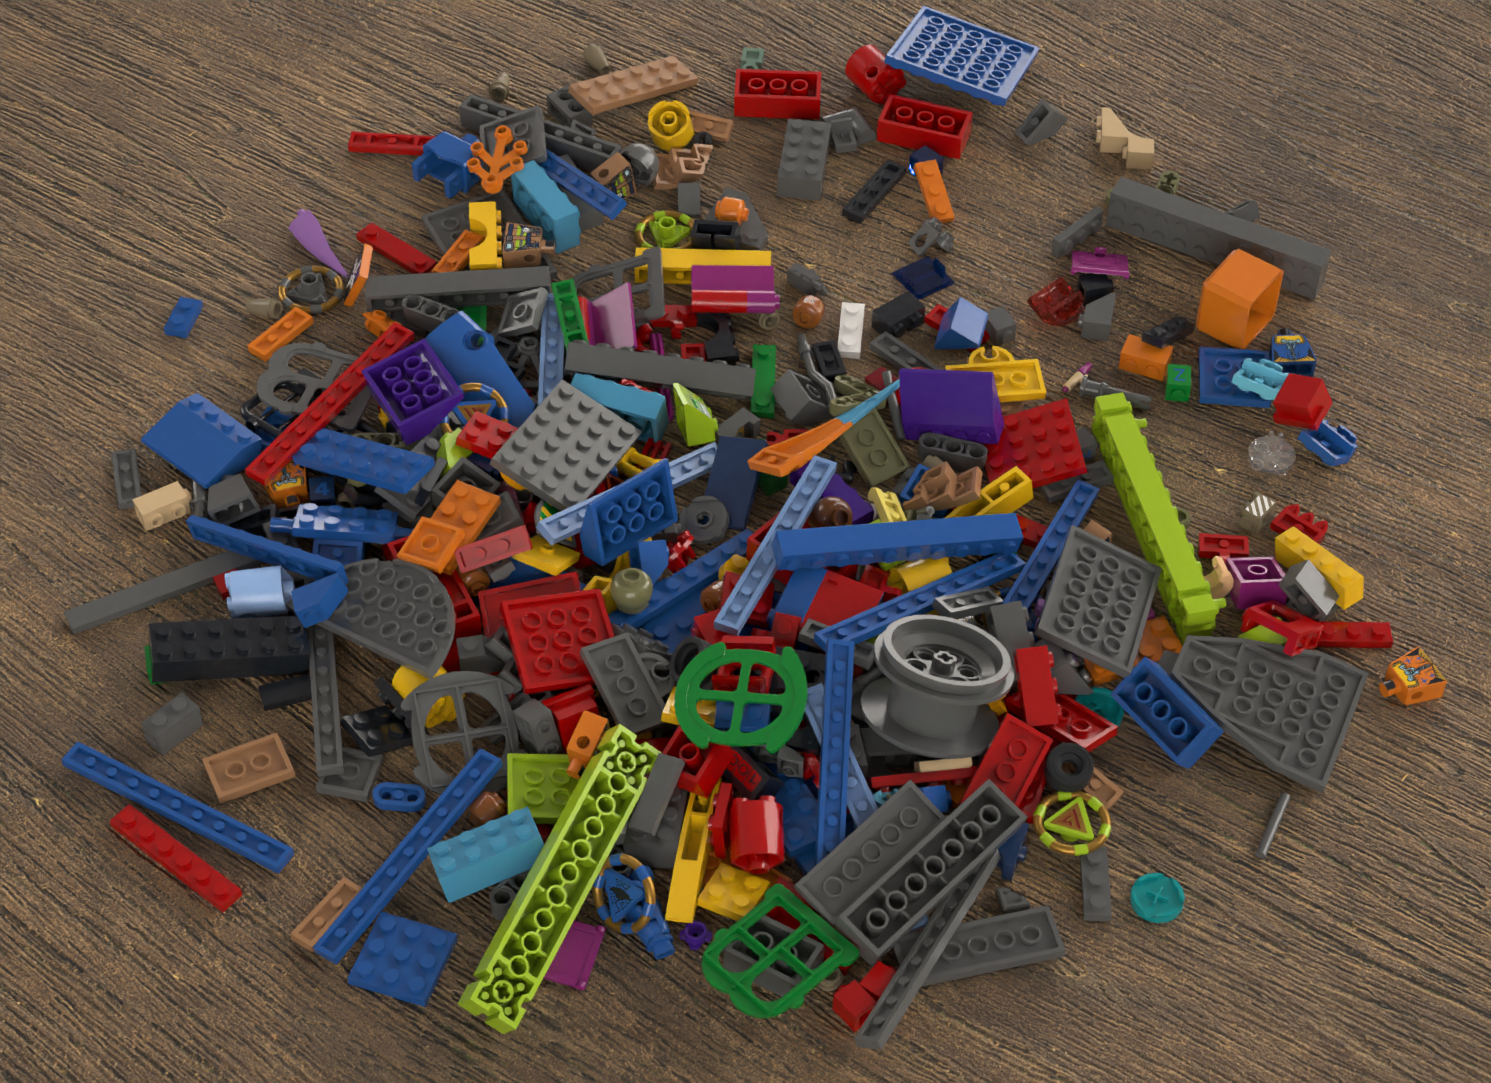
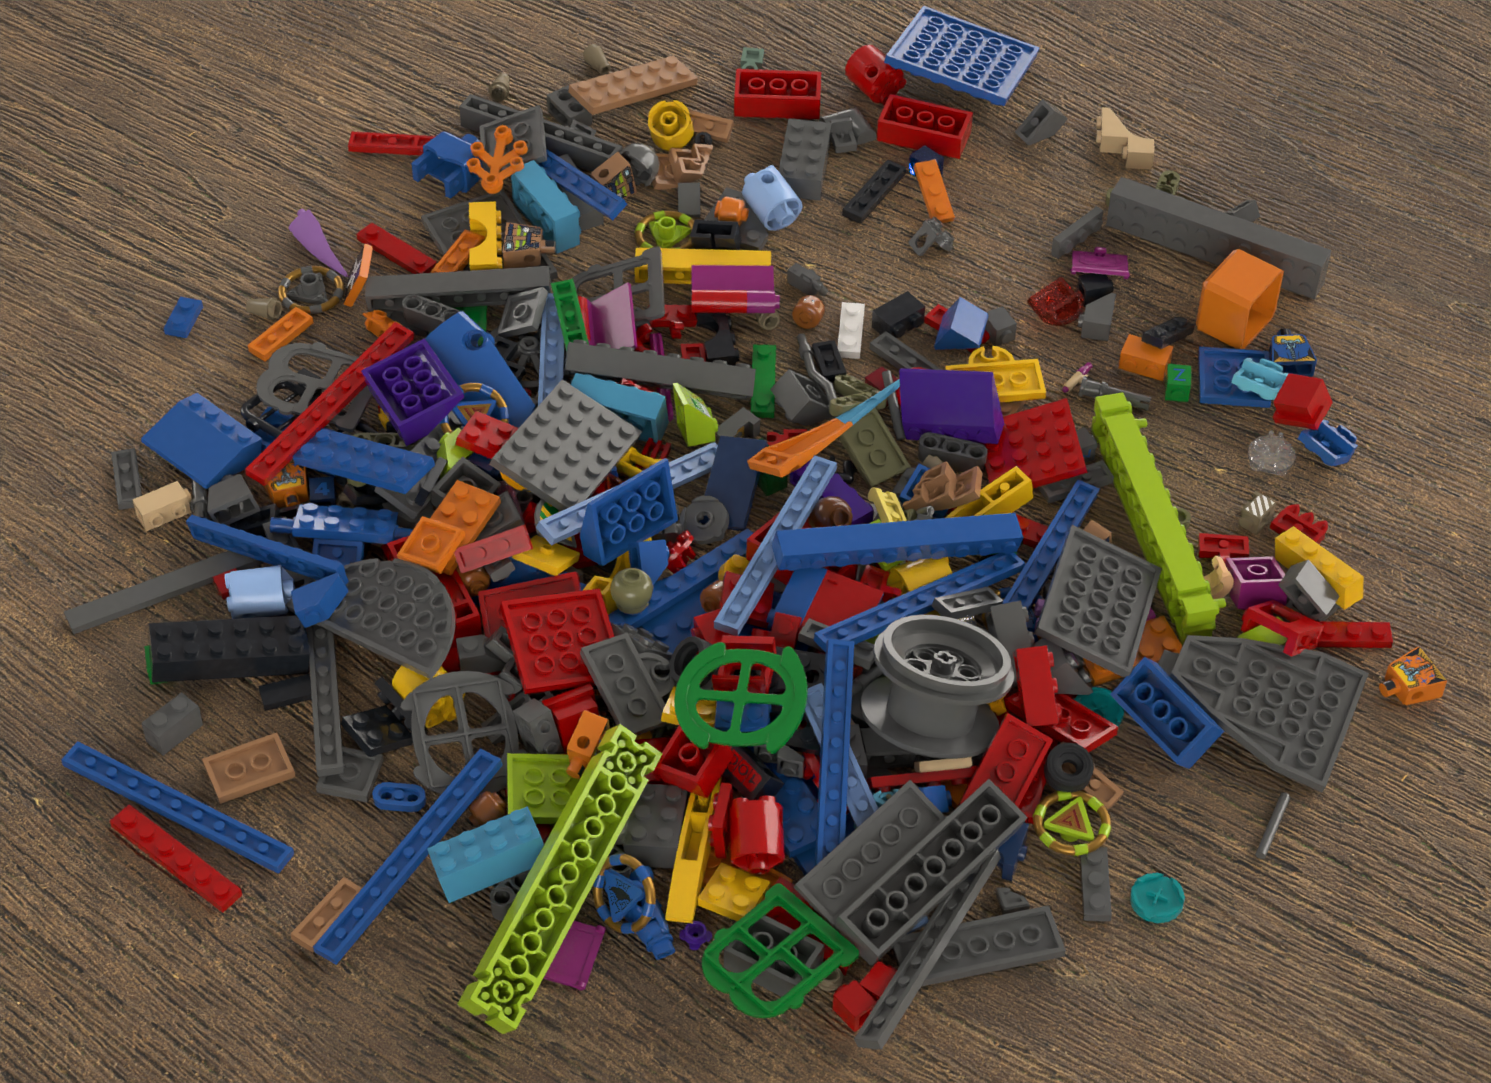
(402, 959): blue plate -> none
(656, 794): dark grey tile -> none
(771, 198): none -> light blue cylinder
(923, 277): clear blue piece -> none

